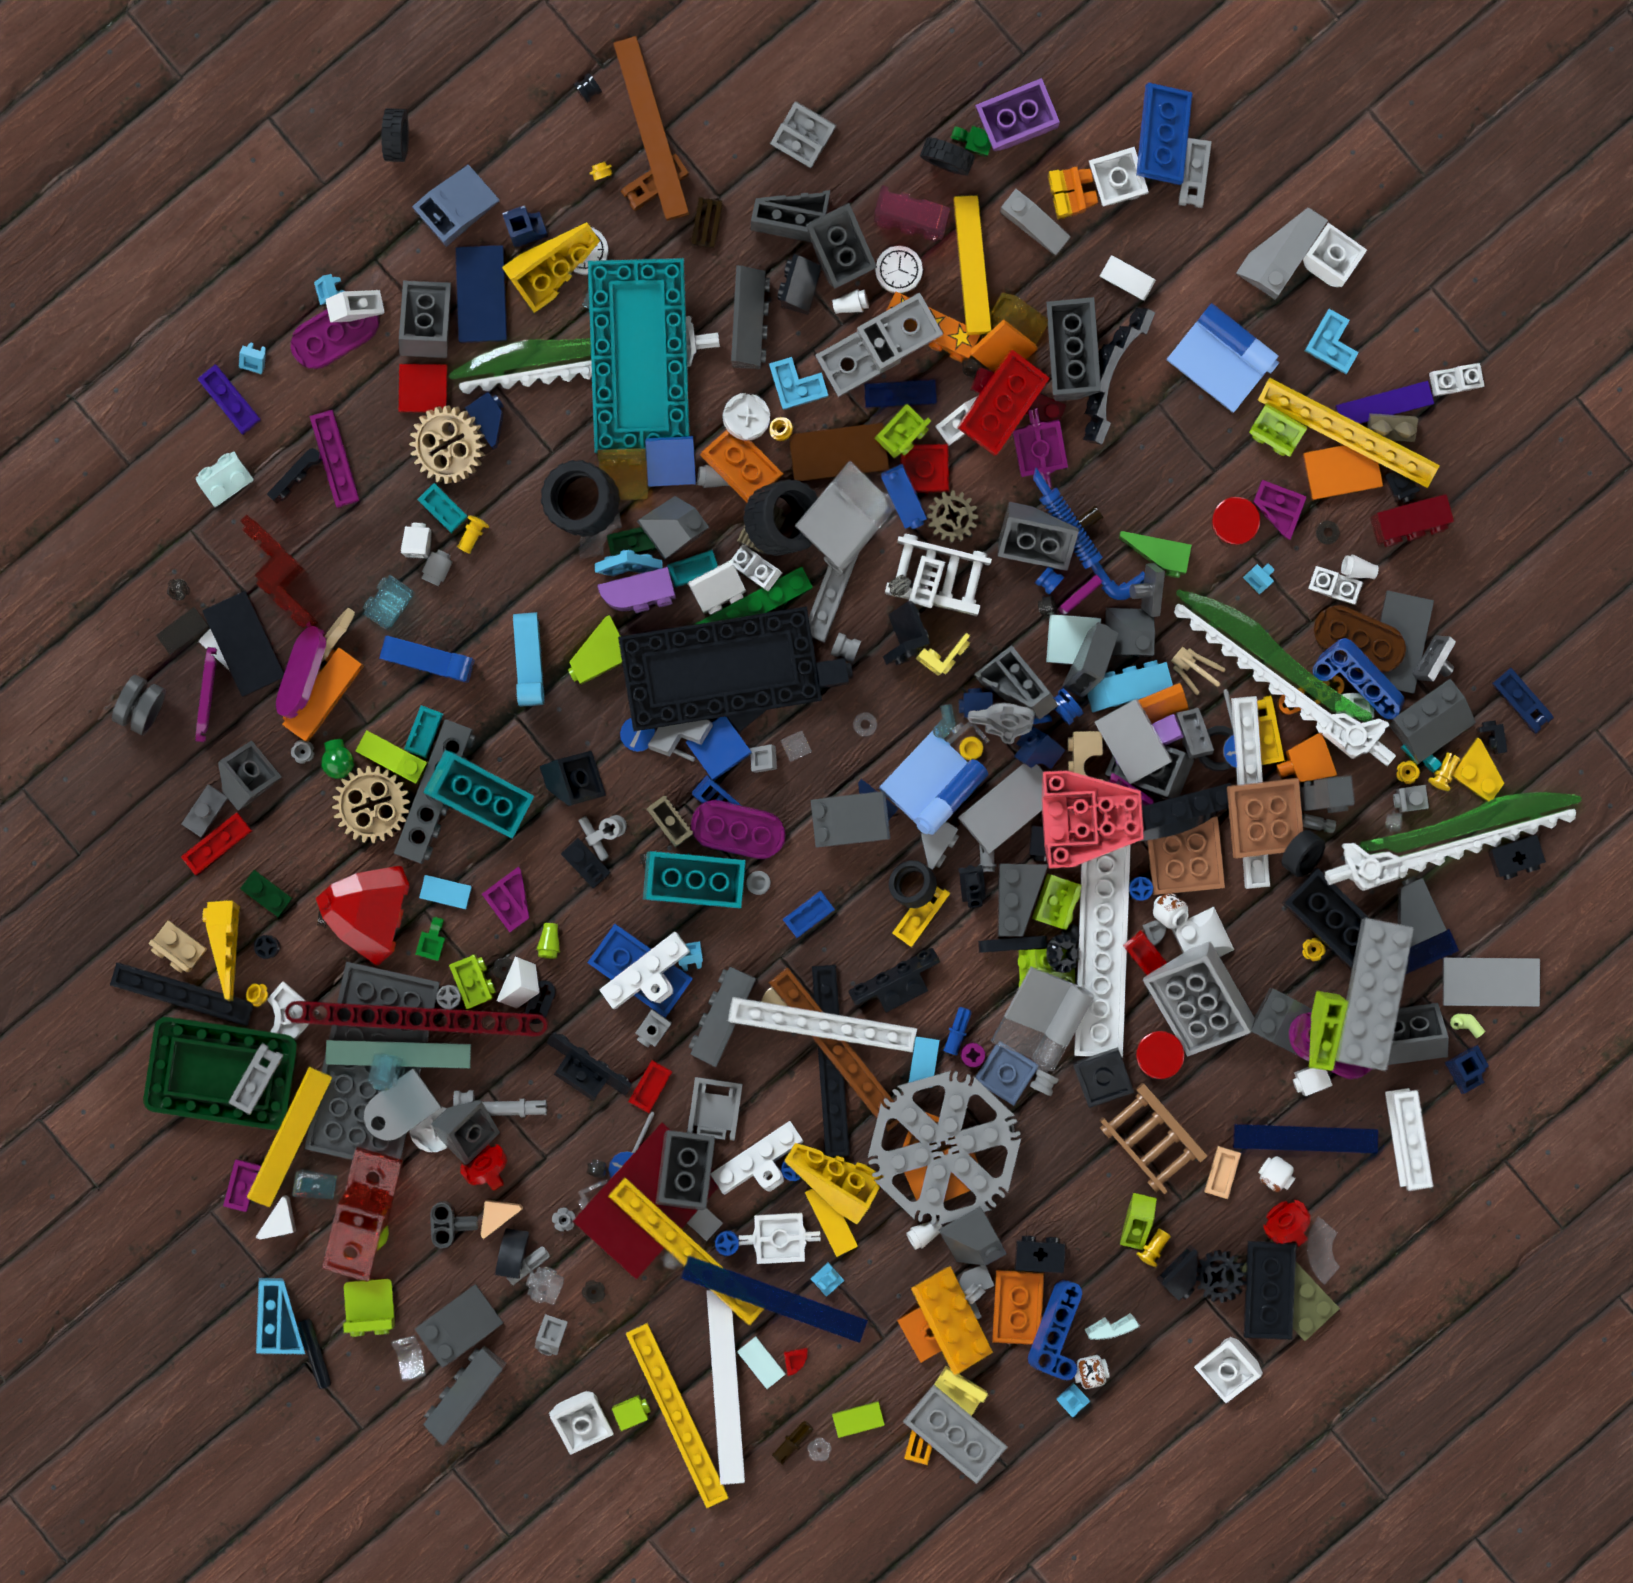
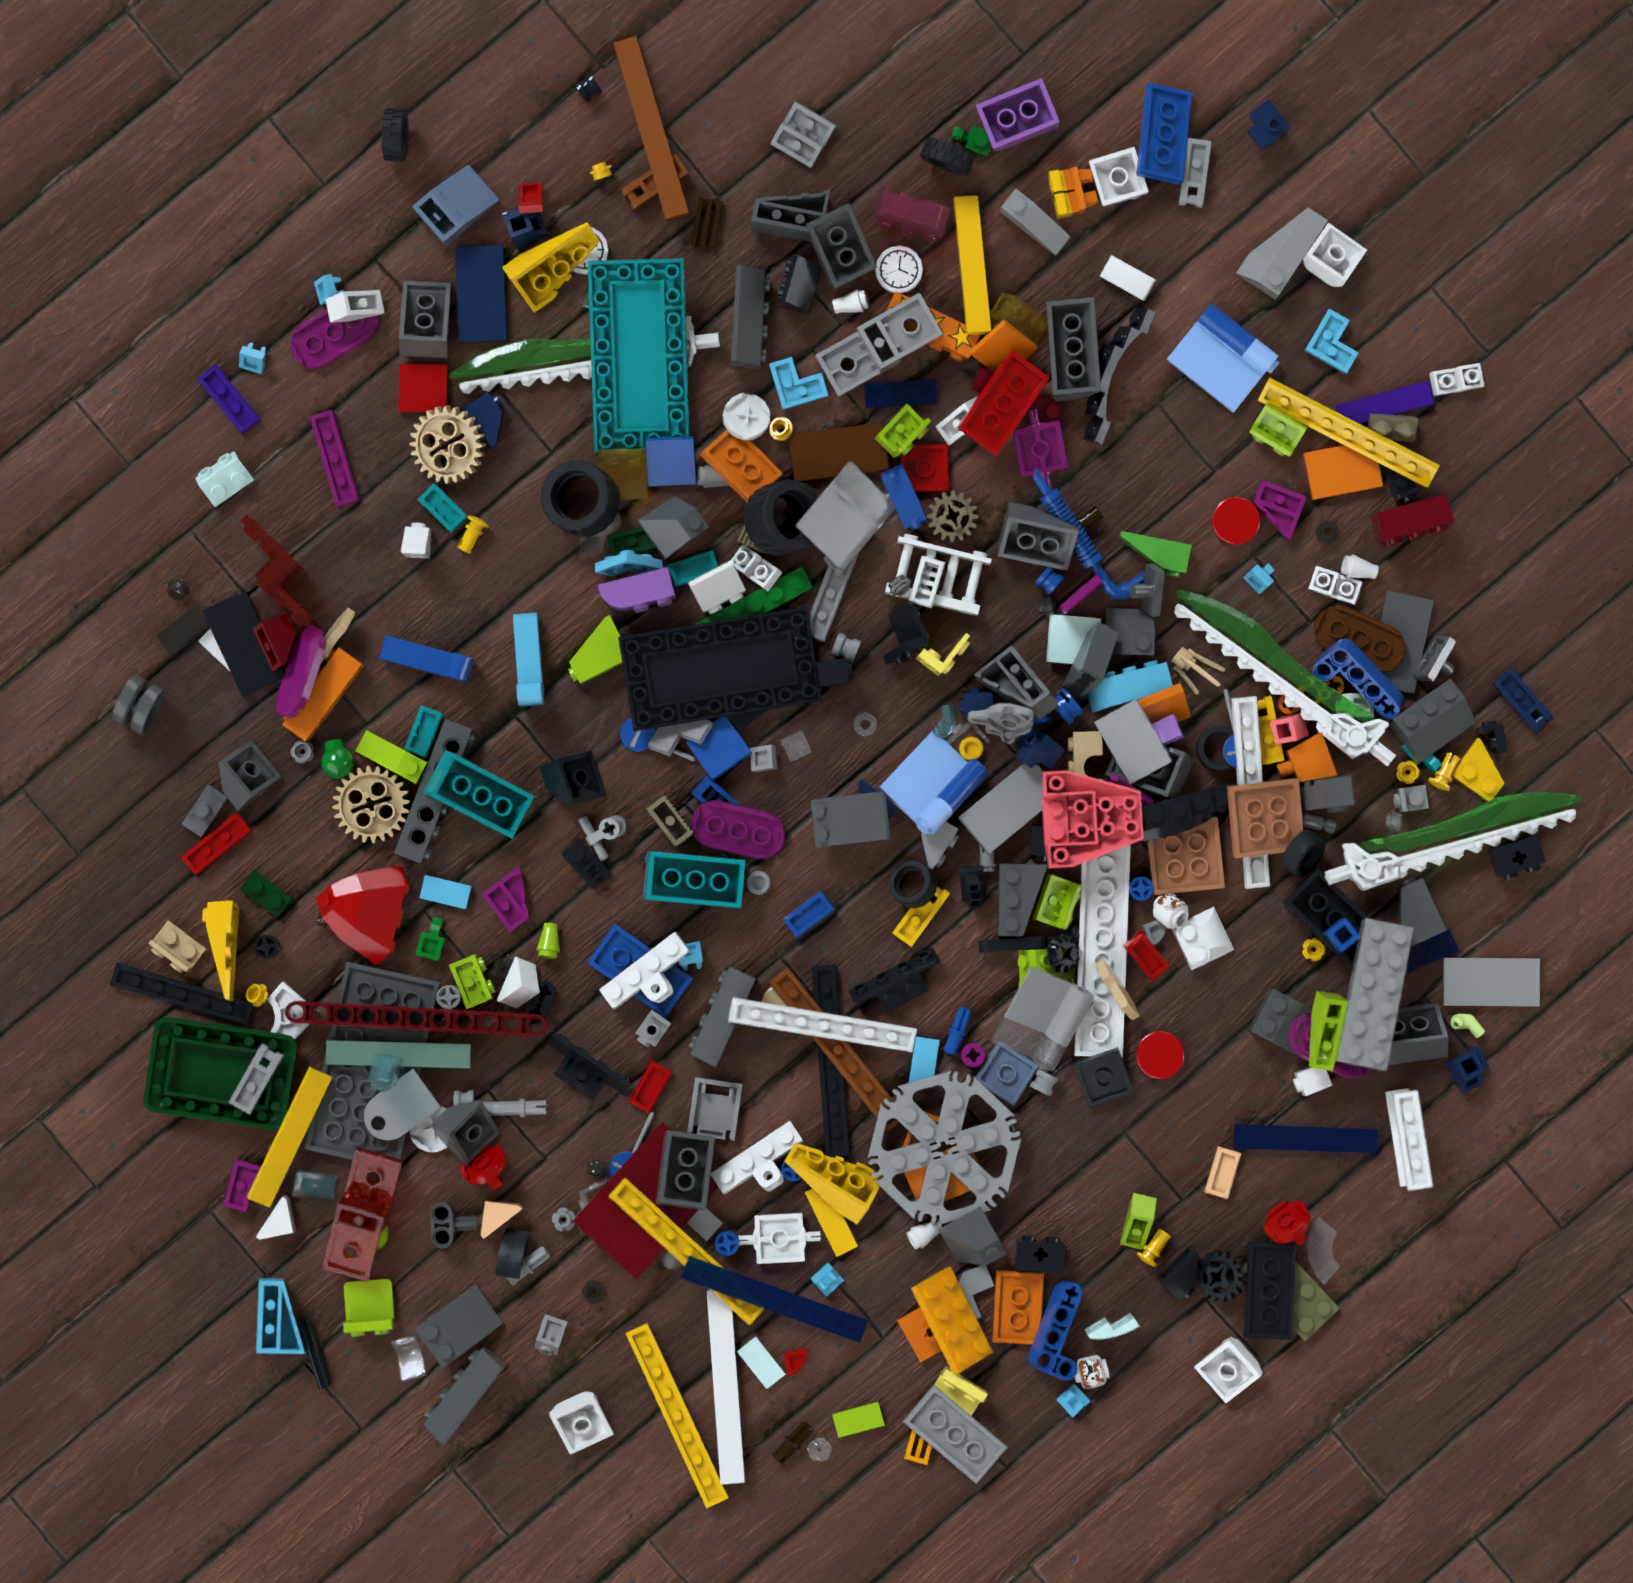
(206, 694): magenta tile -> none
(275, 639): none -> dark red slope
(295, 475): black plate -> none
(388, 602): clear light blue brick -> none
(437, 567): light grey brick -> none
(530, 197): none -> red tile
(544, 1285): clear brick -> none
(631, 1412): lime brick -> none
(974, 1293): light grey plate -> none
(1117, 989): none -> tan tile
(1175, 1134): medium nougat fence -> none
(1195, 733): flat silver tile -> none
(1200, 1000): light grey slope -> none
(1268, 125): none -> dark blue brick
(1276, 1174): white head -> none
(1289, 728): none -> coral brick
(1341, 934): none -> blue brick

